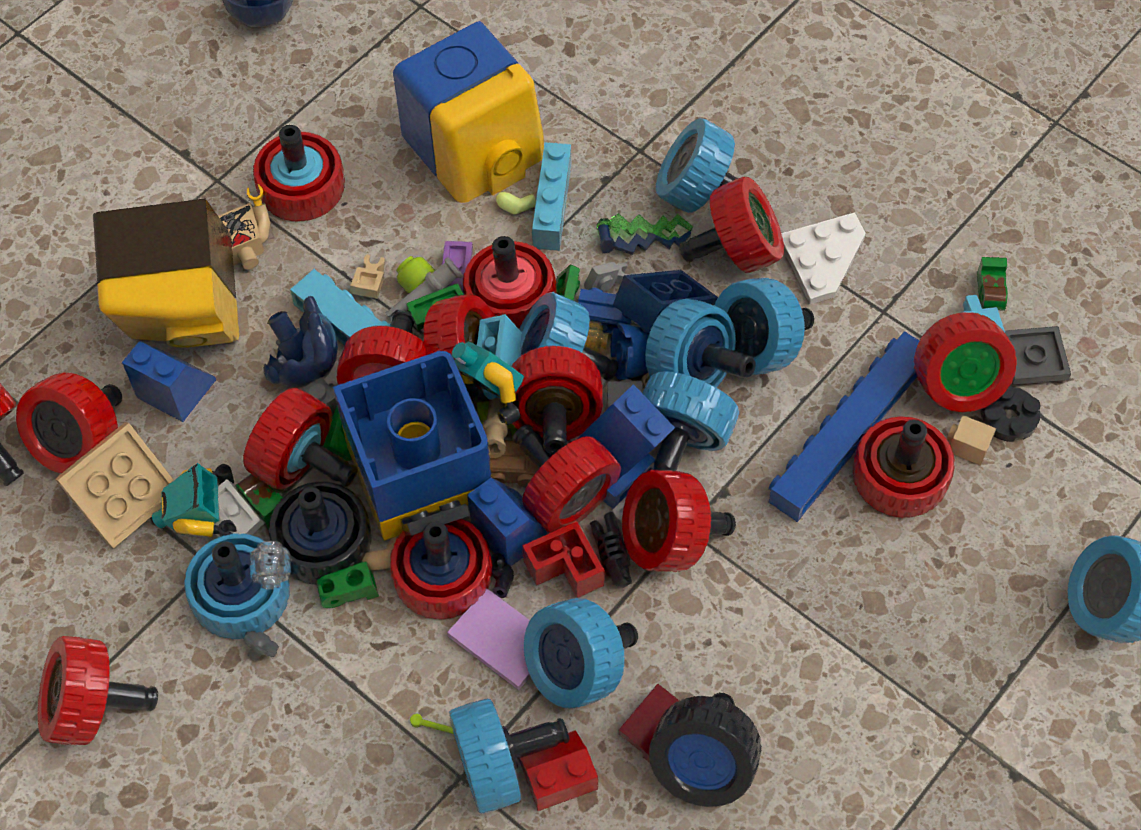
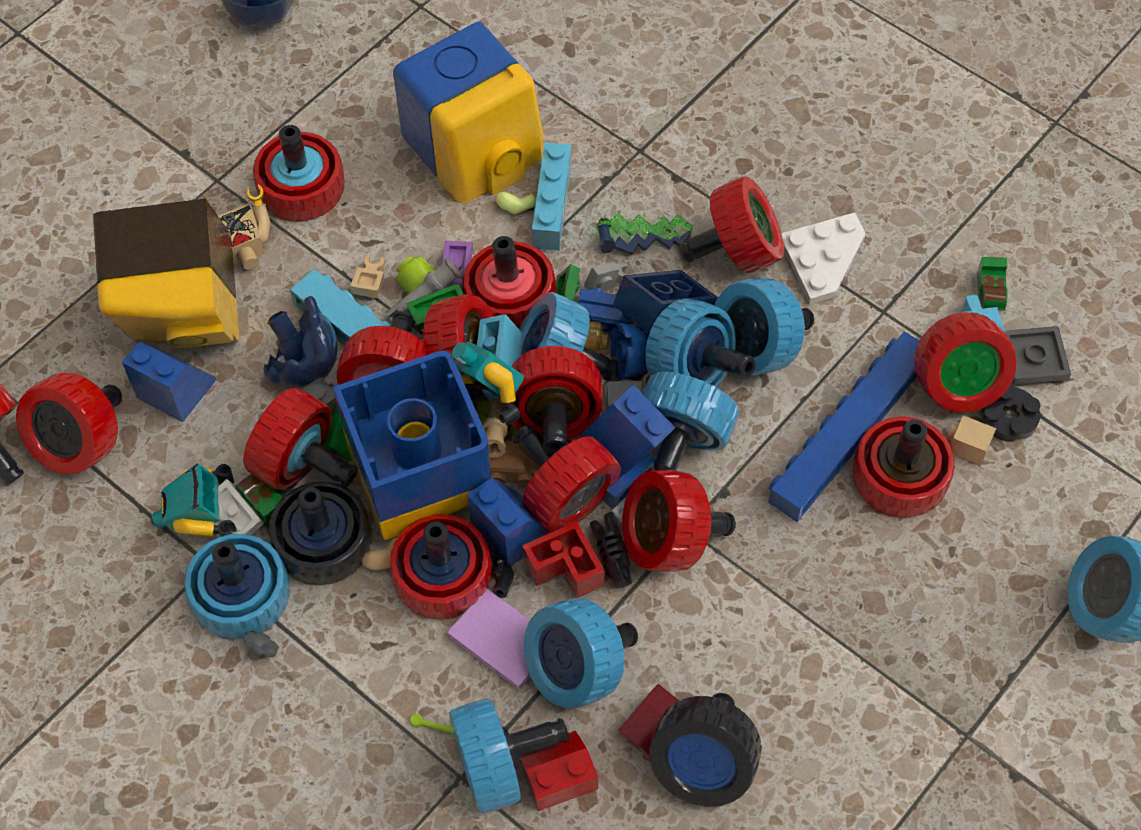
(78, 689): red wheel -> none
(116, 484): tan plate -> none
(270, 564): clear head -> none
(347, 585): green leg -> none
(445, 514): black plate -> none
(695, 165): dark azure wheel -> none

